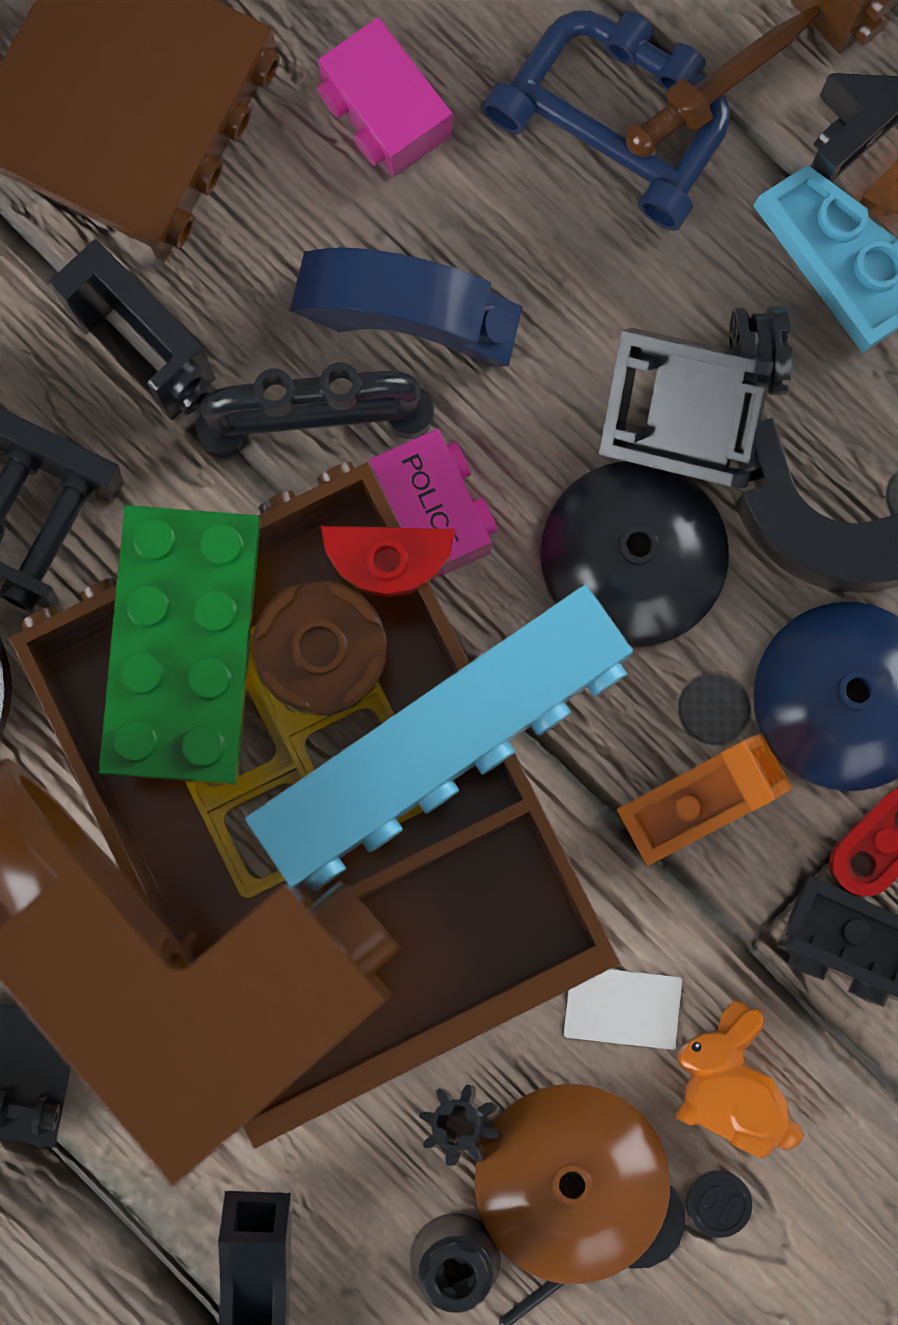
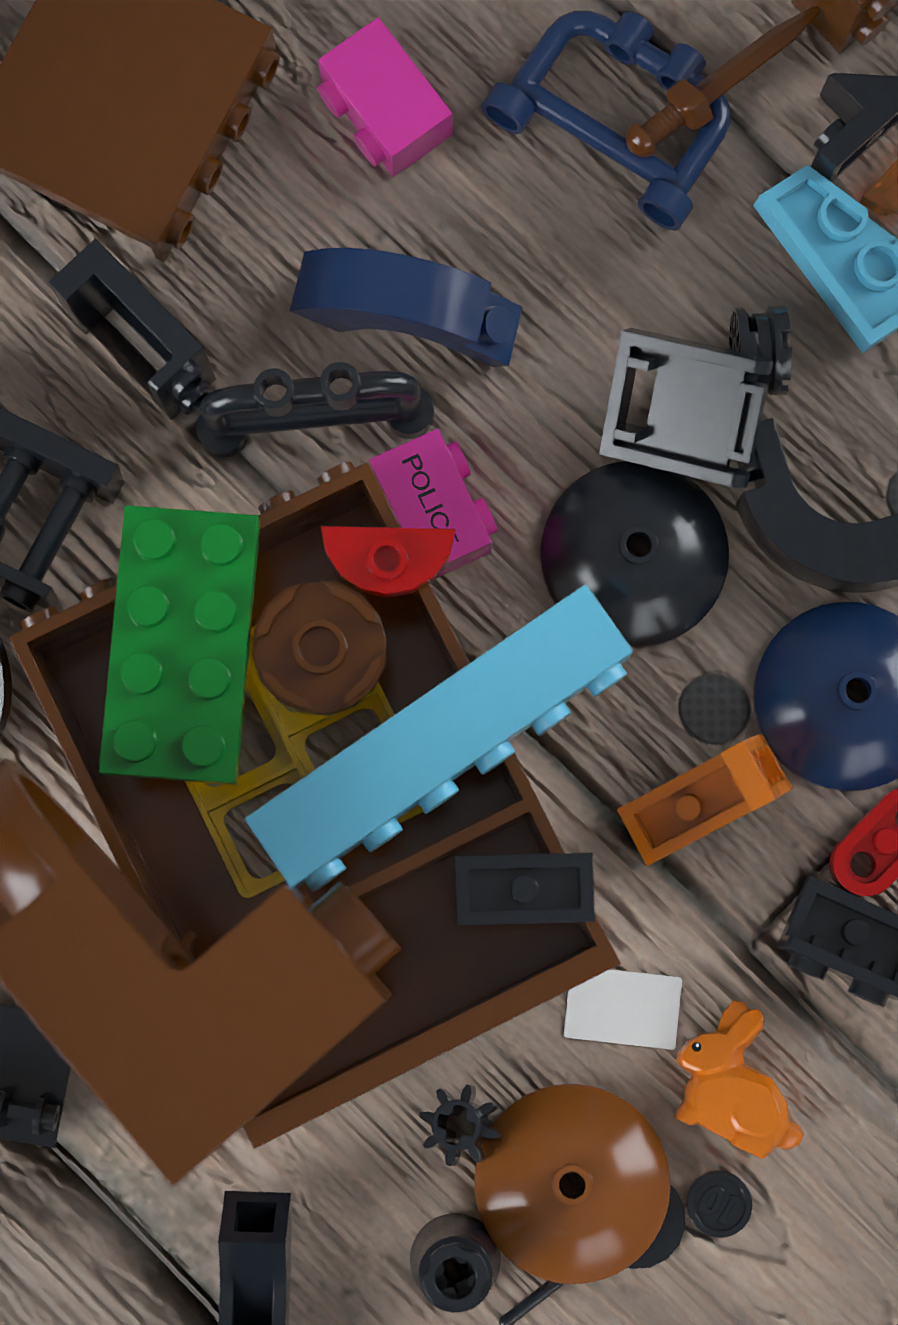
(524, 889): none -> black plate

